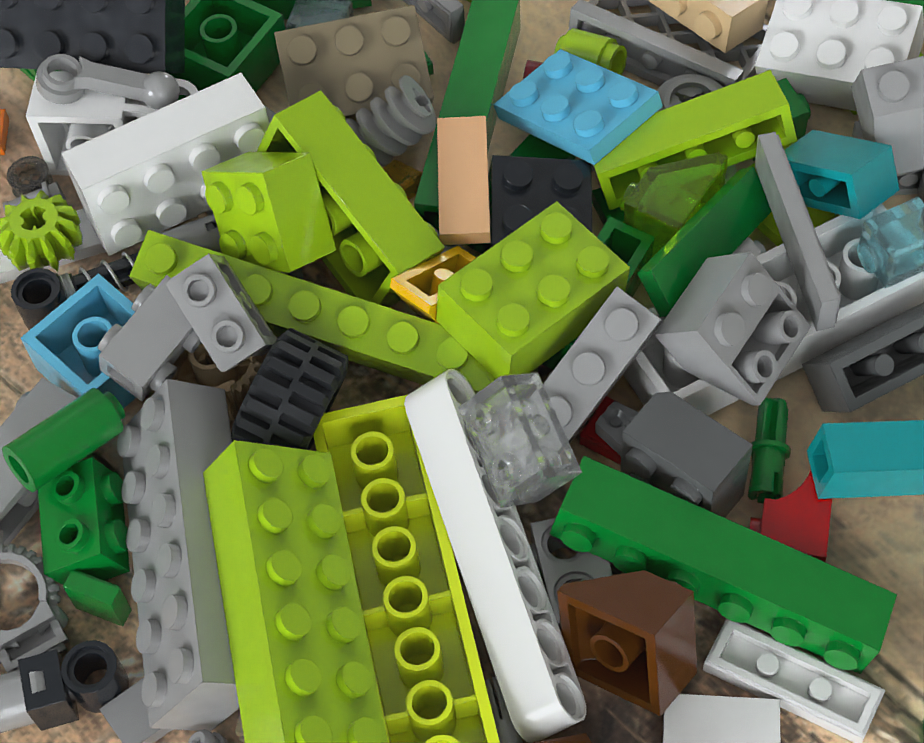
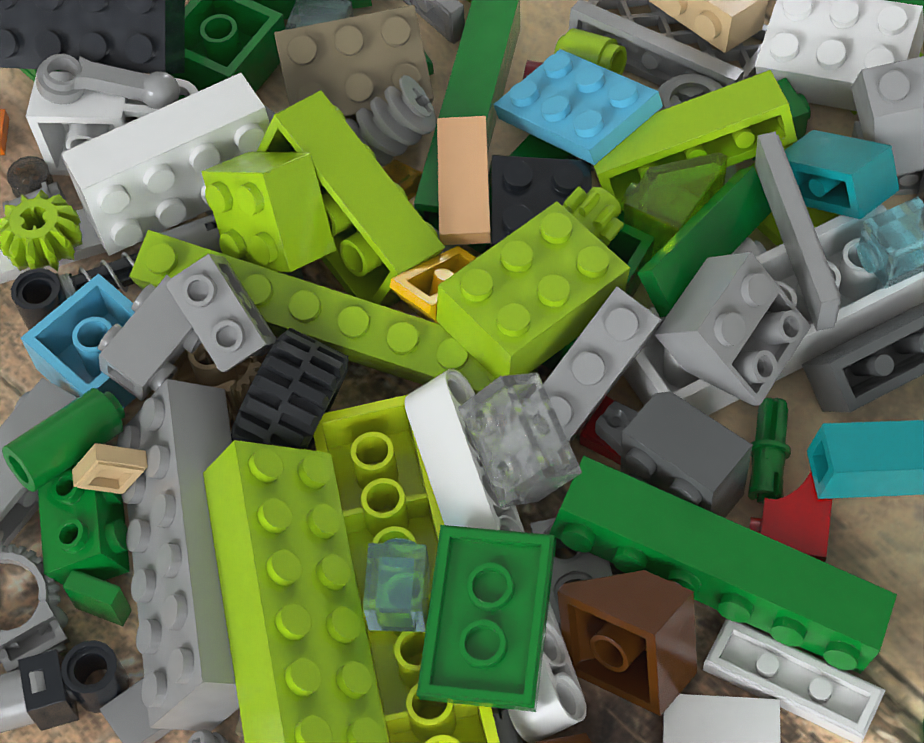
(109, 468): none -> tan tile
(396, 586): none -> clear light blue brick
(487, 618): none -> green tile
(596, 211): none -> lime gear

